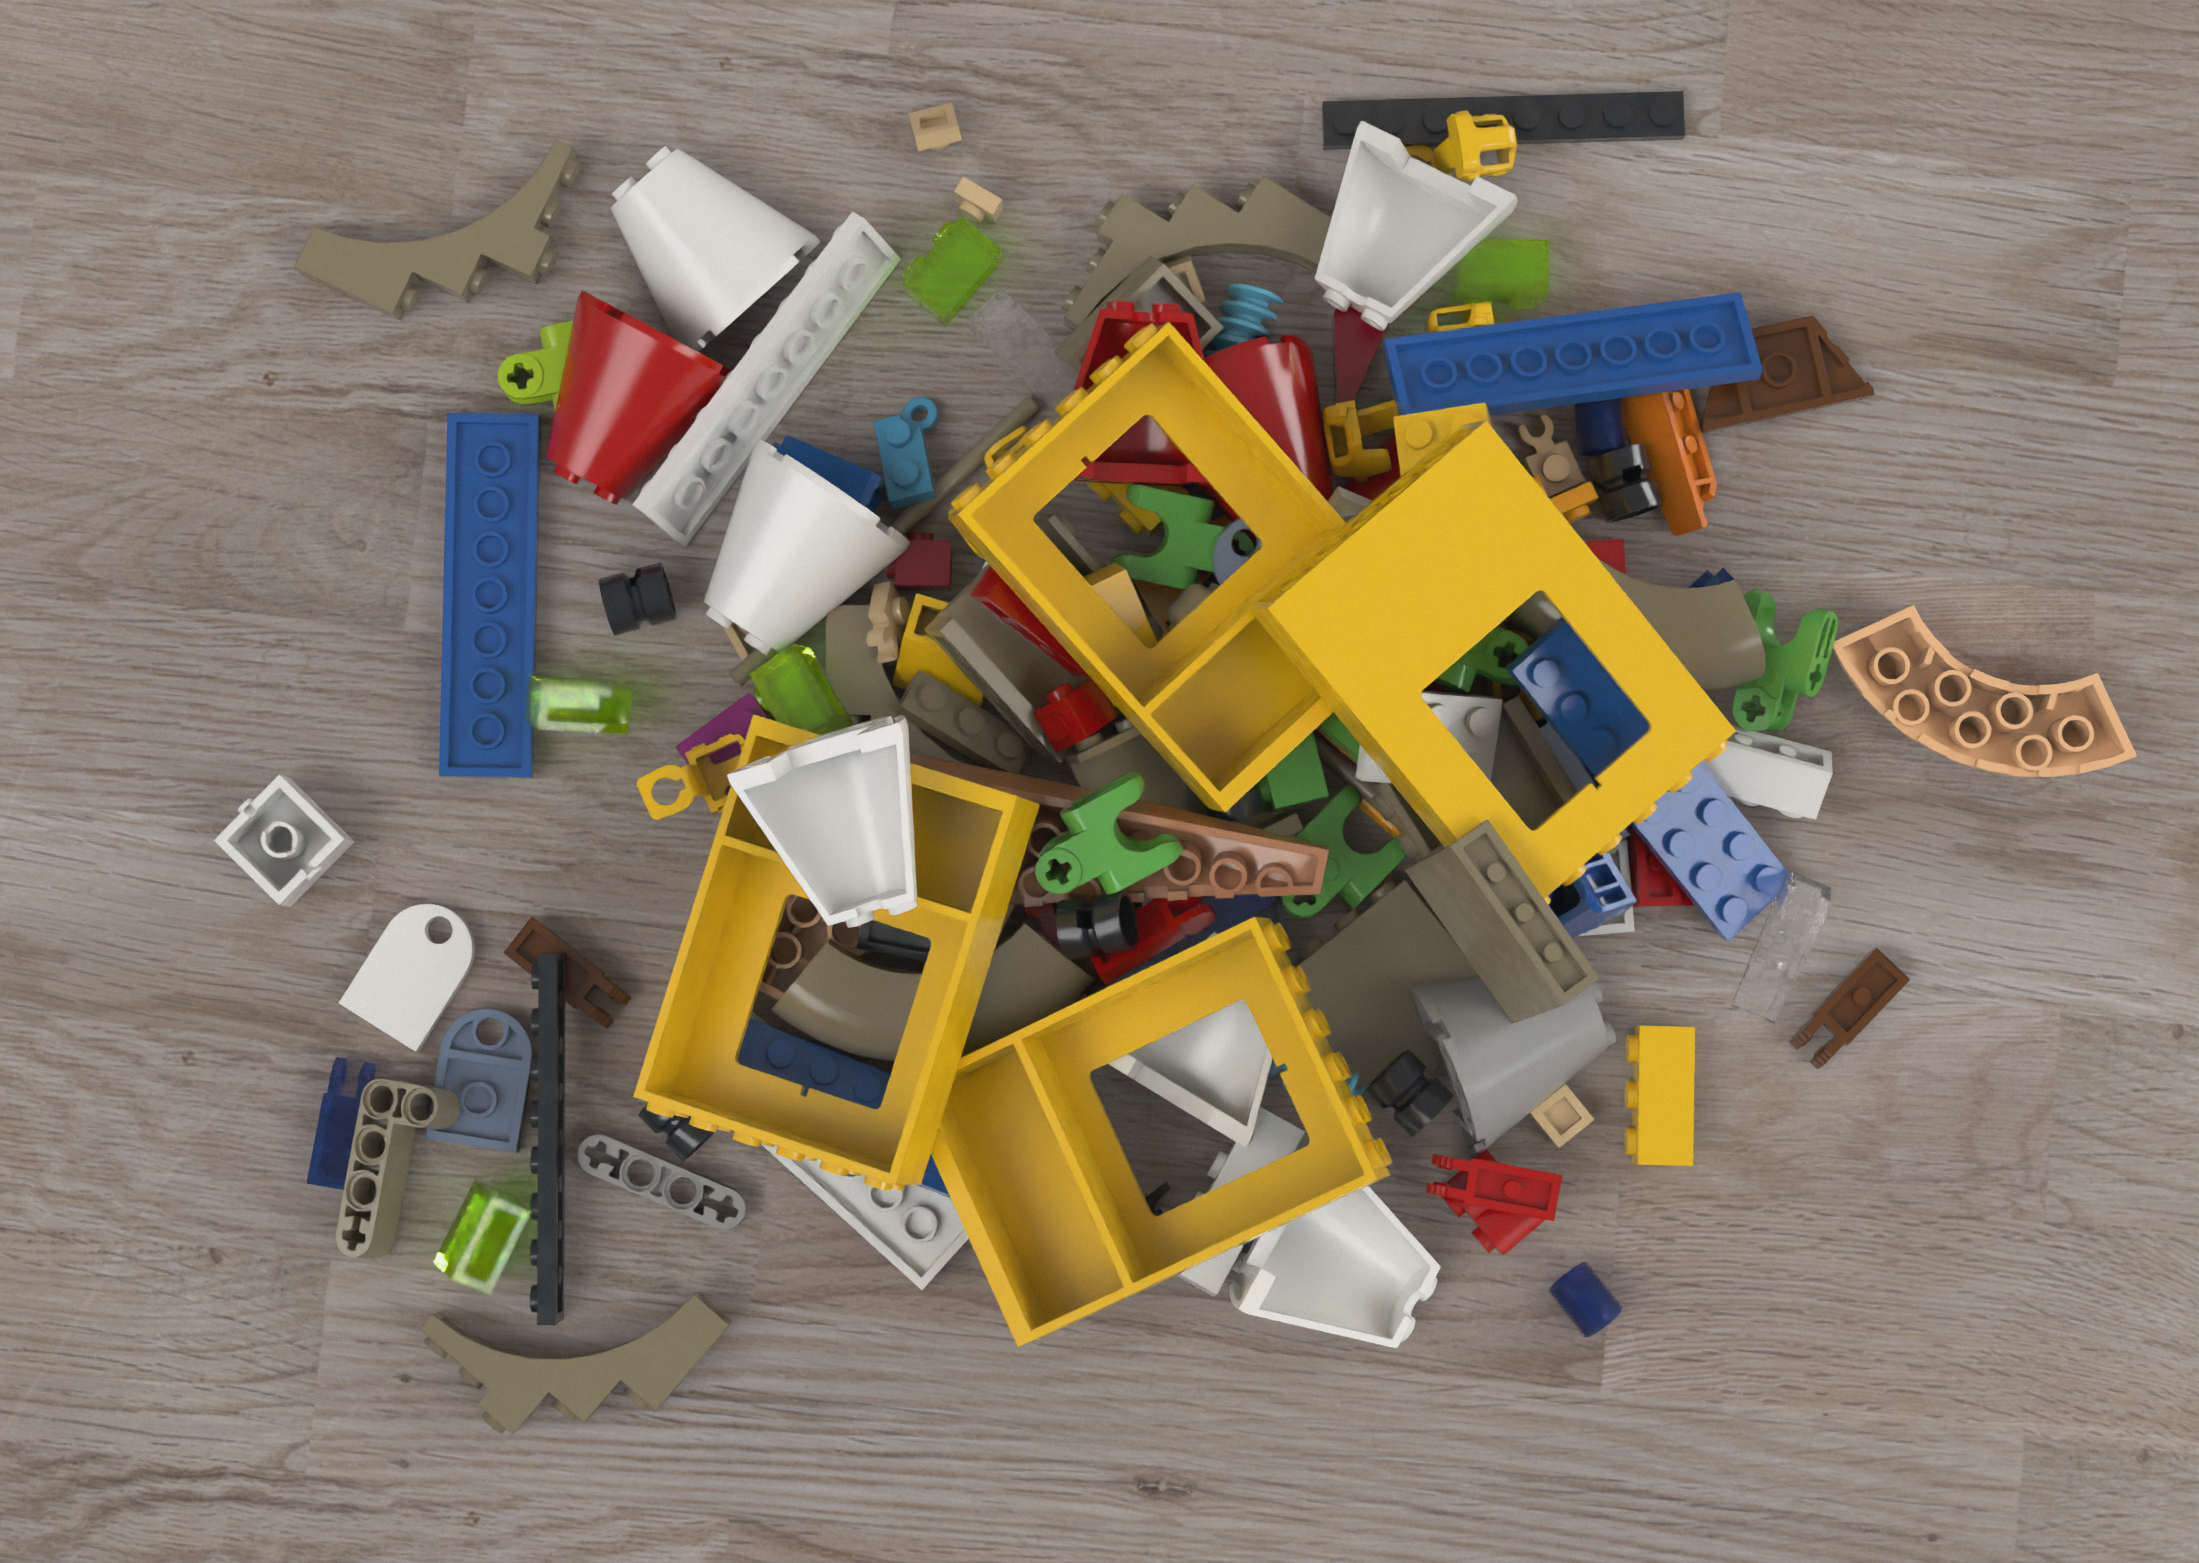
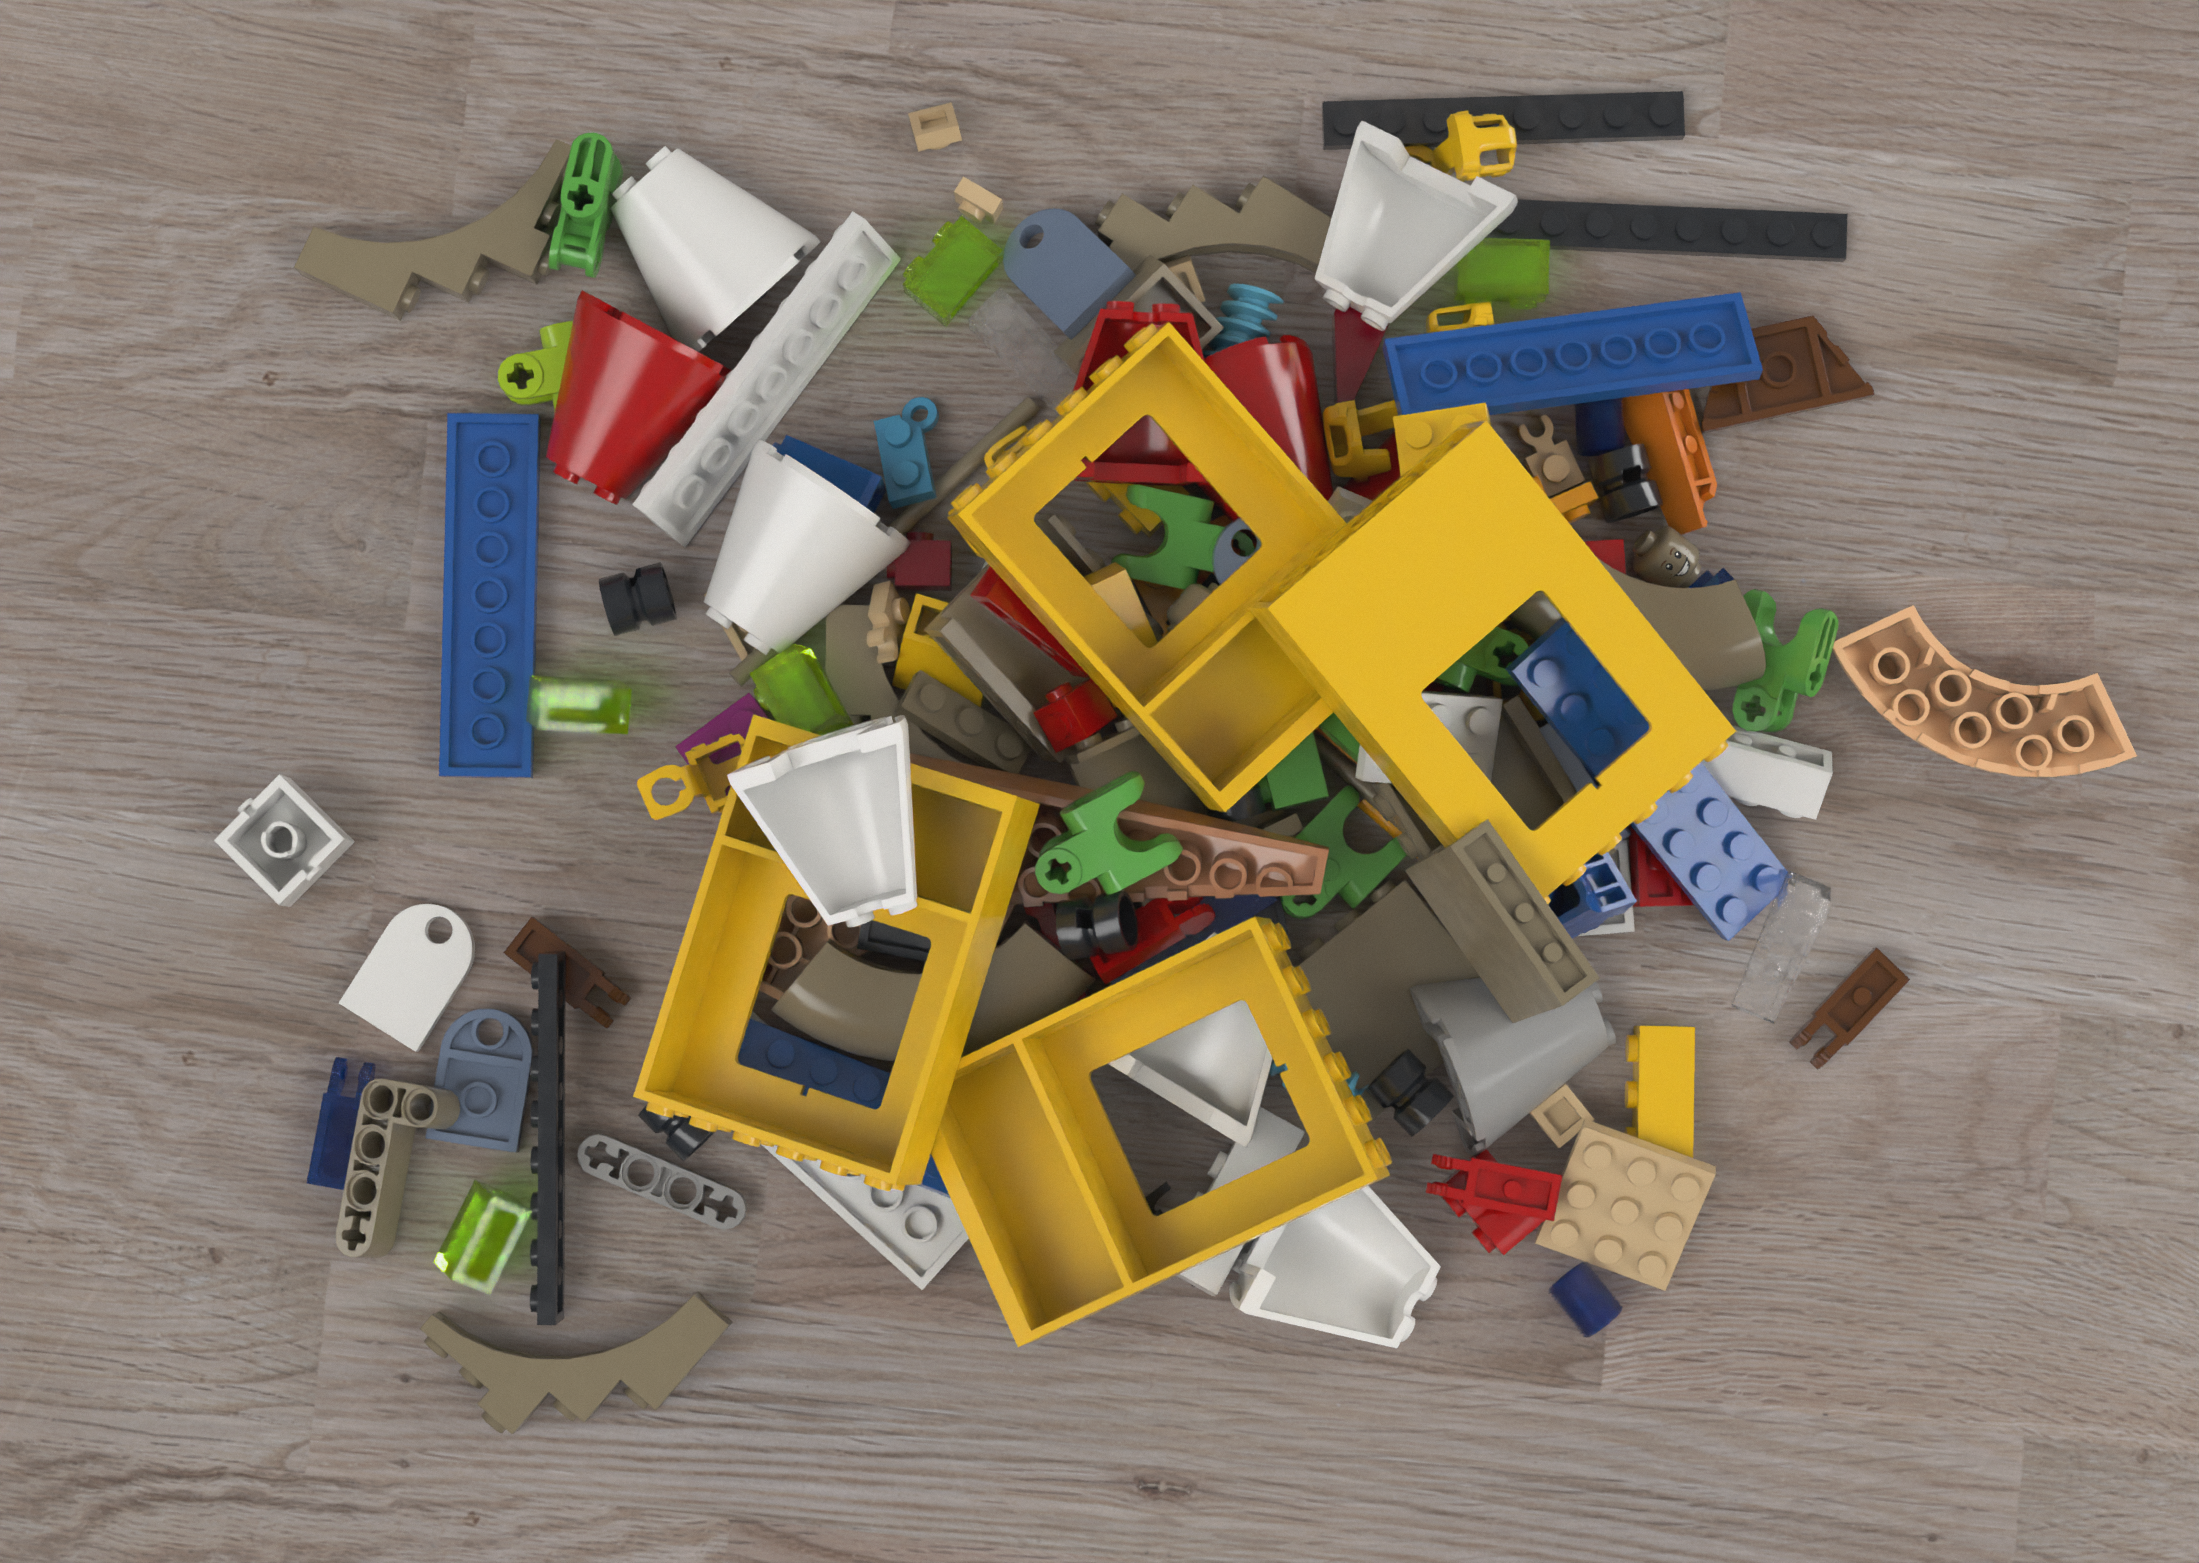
(588, 186): none -> bright green piece
(1067, 272): none -> sand blue tile
(1626, 1204): none -> tan plate
(1666, 558): none -> dark tan head
(1679, 230): none -> black plate

